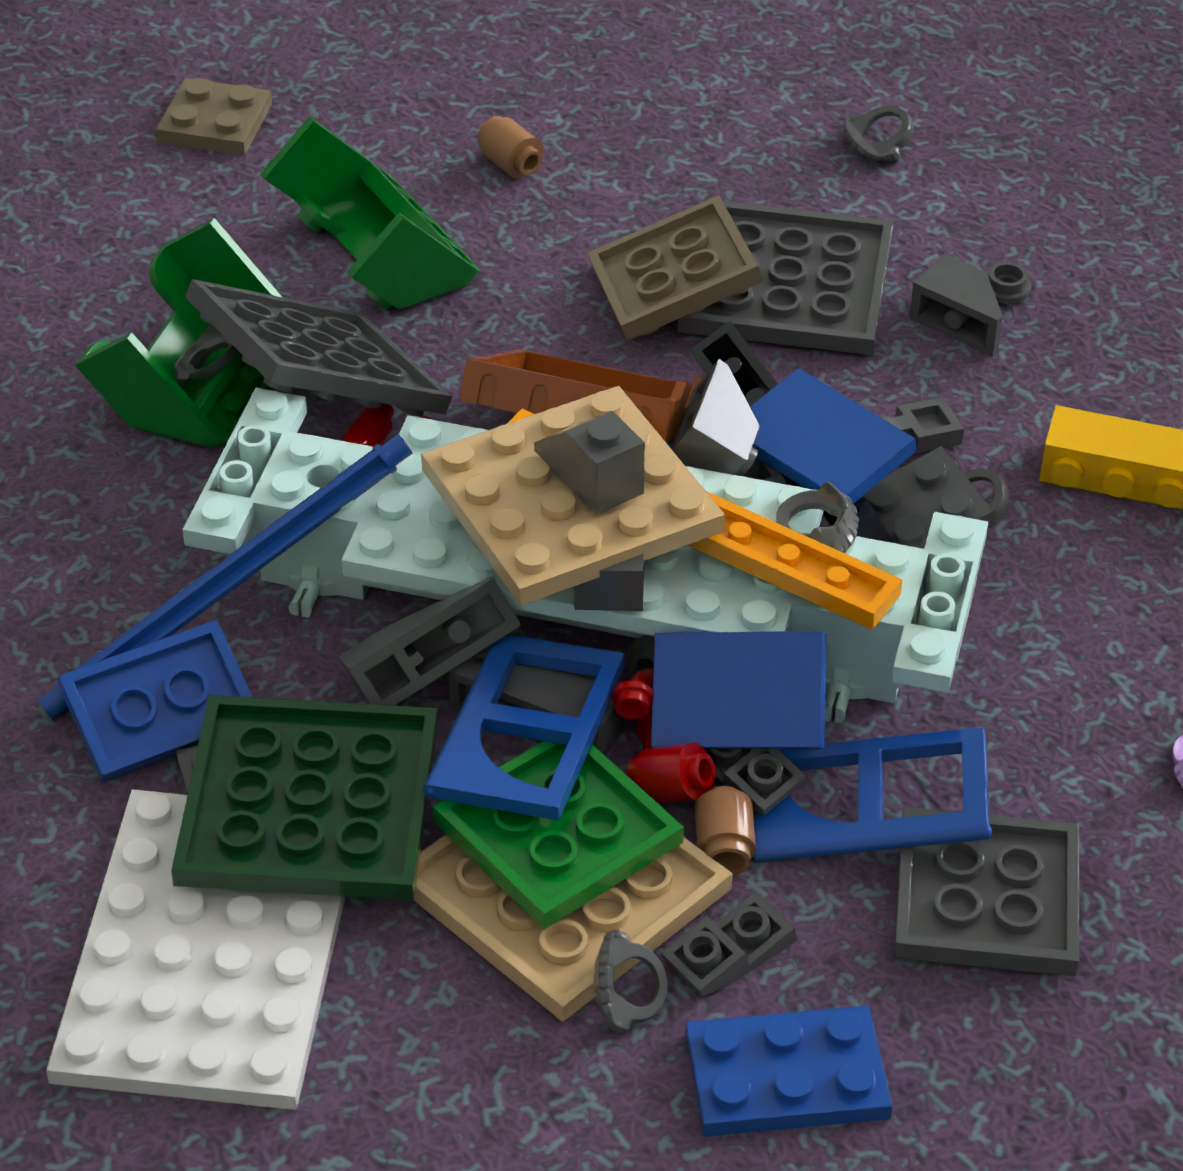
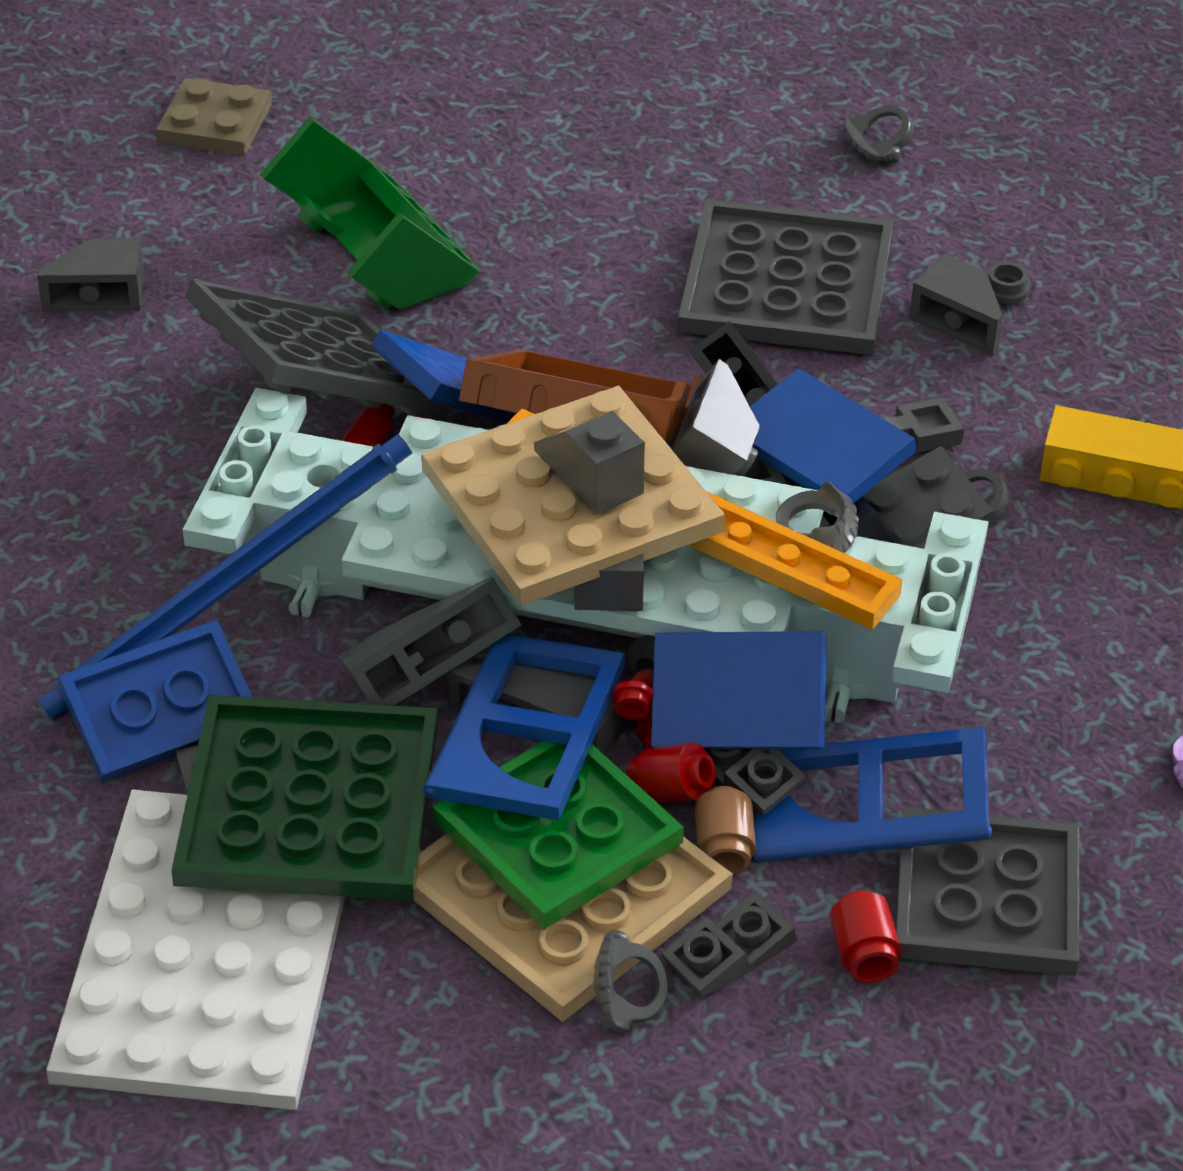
(94, 277): none -> dark grey slope
(142, 380): green windscreen -> none
(188, 366): dark grey piece -> none
(432, 372): none -> blue tile
(510, 146): medium nougat brick -> none
(674, 268): dark tan plate -> none
(787, 1071): blue plate -> none
(866, 936): none -> red brick

